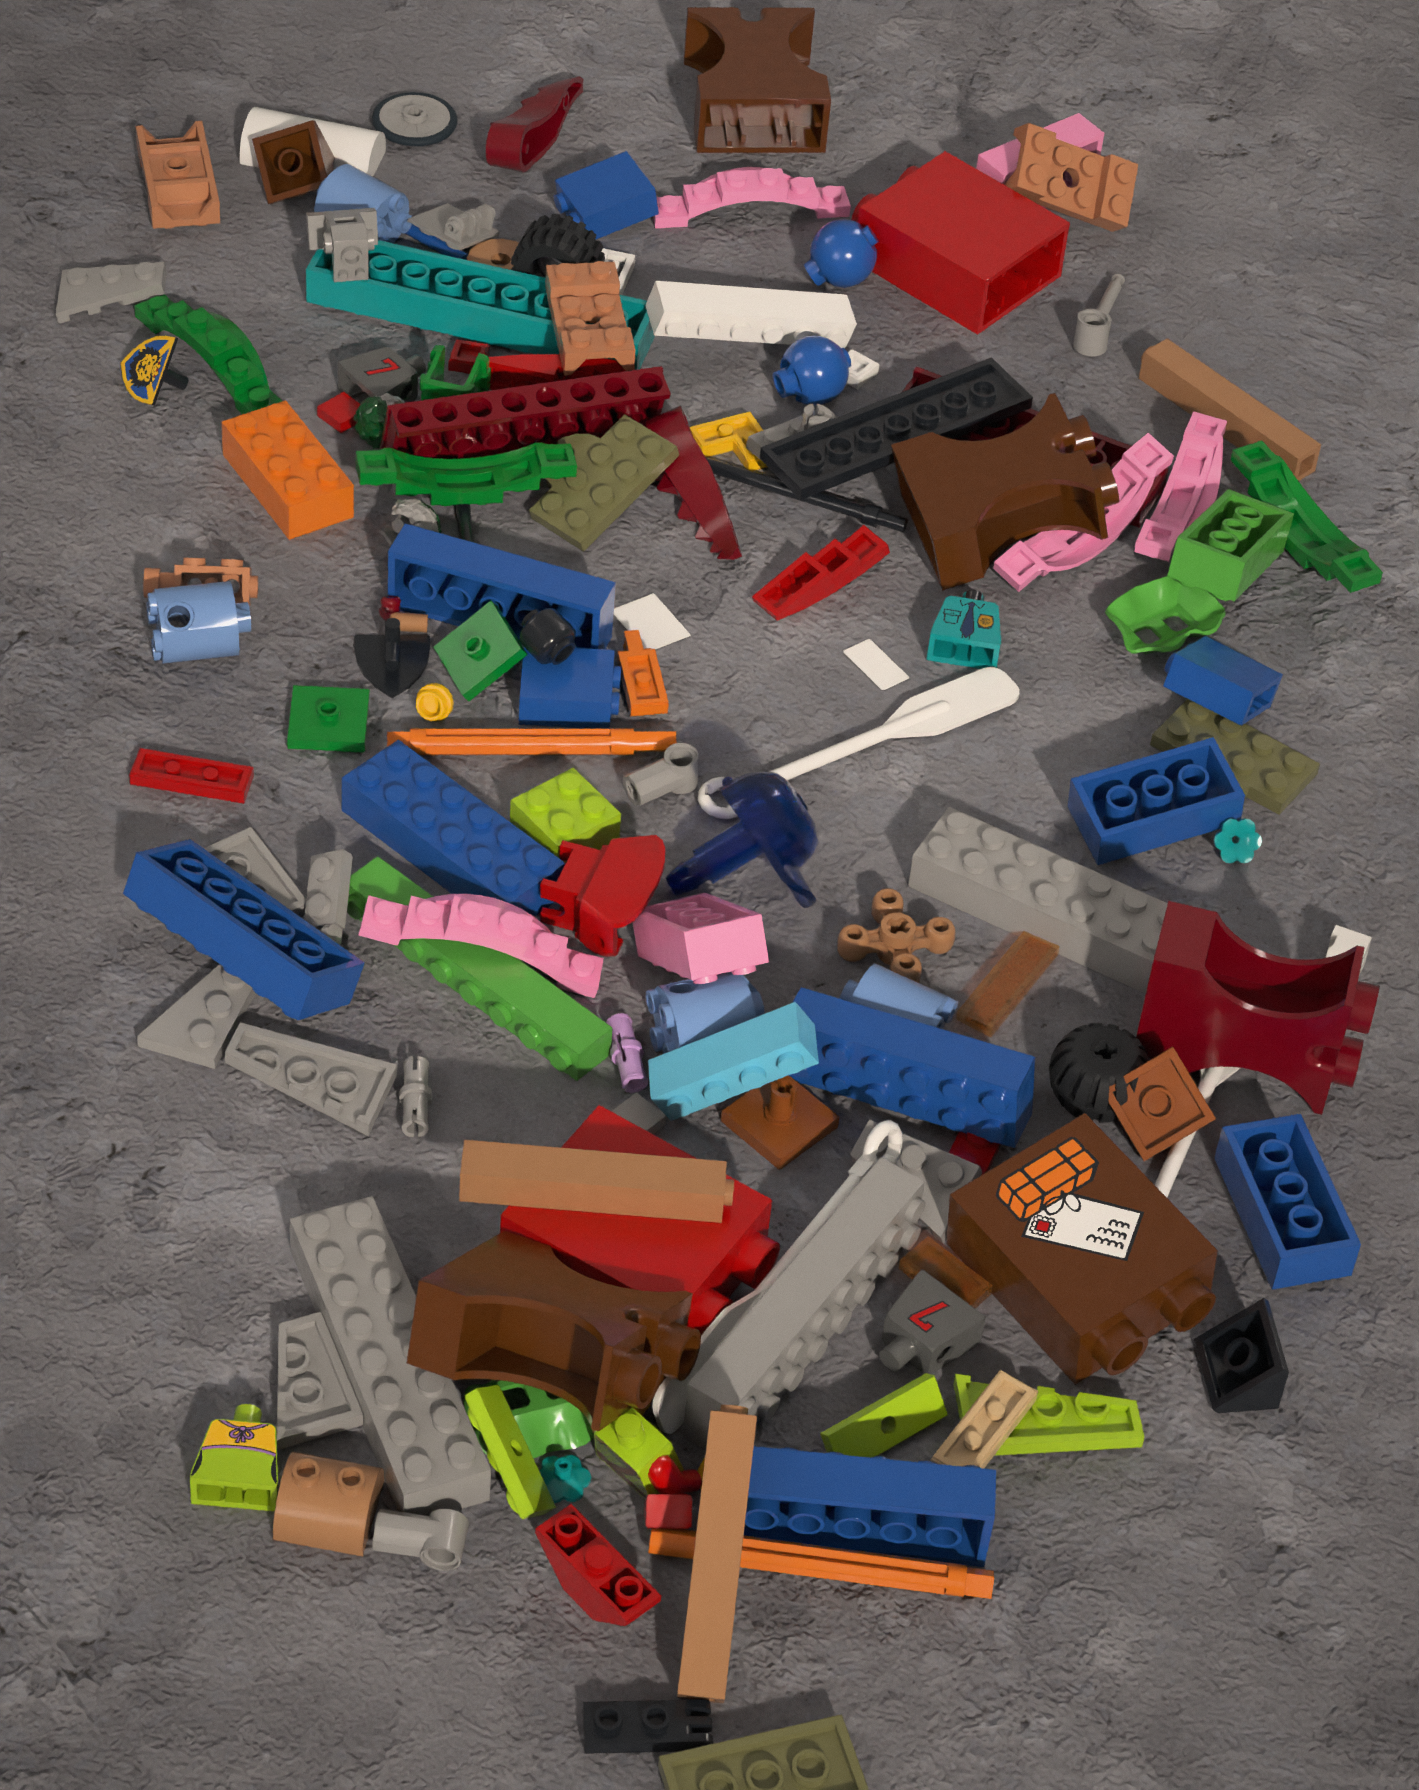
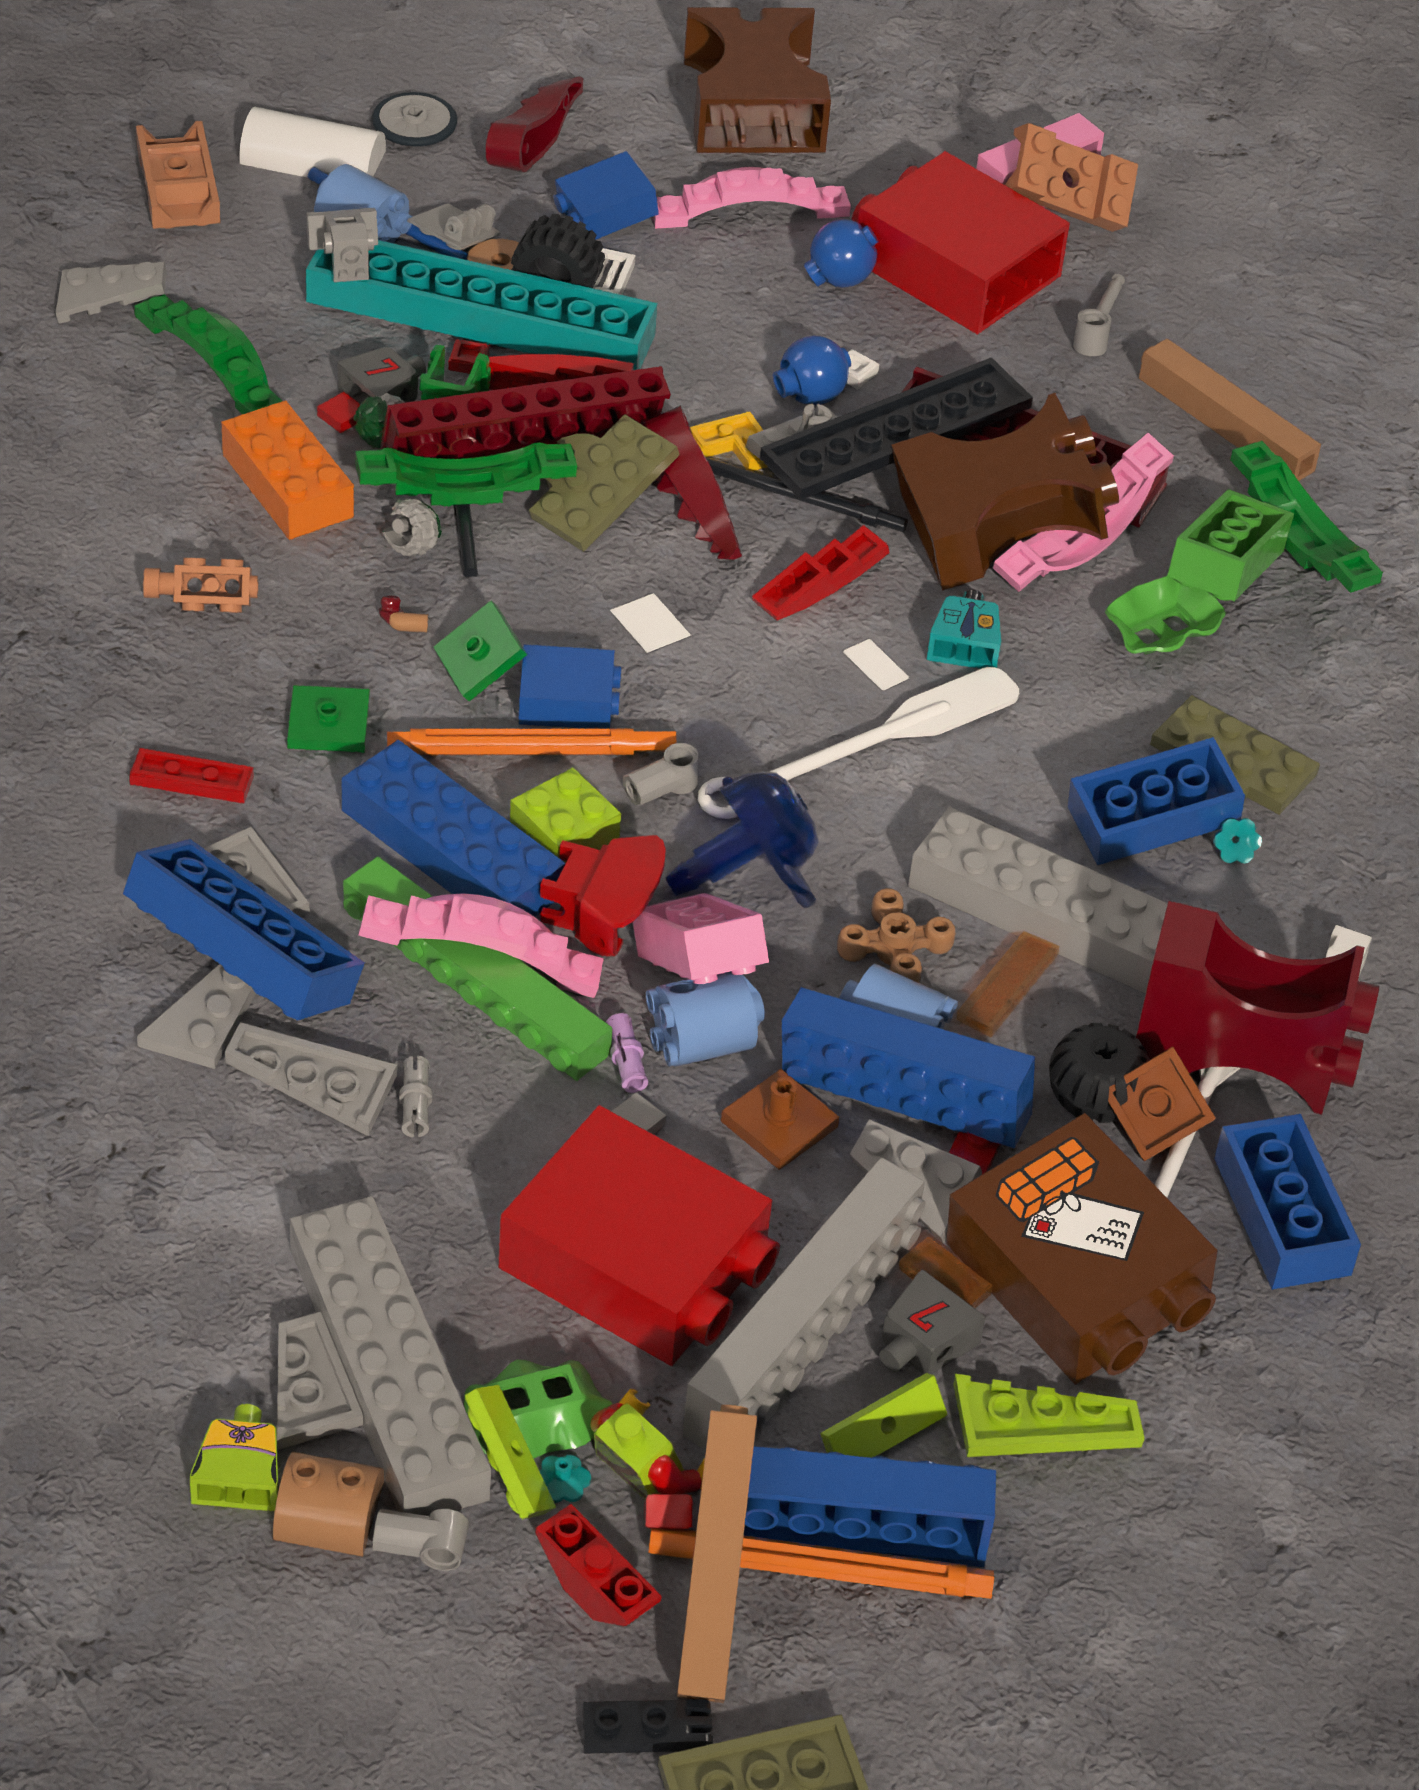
(147, 369): shield -> none
(209, 619): medium blue cylinder -> none
(293, 161): reddish brown slope -> none
(329, 892): light grey hinge -> none
(392, 660): black shield -> none
(434, 702): yellow plate -> none
(459, 577): blue brick -> none
(535, 1322): reddish brown brick -> none
(547, 636): black head -> none
(584, 295): nougat piece -> none
(594, 1181): medium nougat brick -> none
(641, 677): orange hinge -> none
(671, 1395): white piece -> none
(733, 1061): medium azure brick -> none
(748, 313): white brick -> none
(987, 1423): tan tile -> none
(1190, 487): bright pink piece -> none
(1222, 680): blue brick -> none
(1244, 1361): black slope -> none

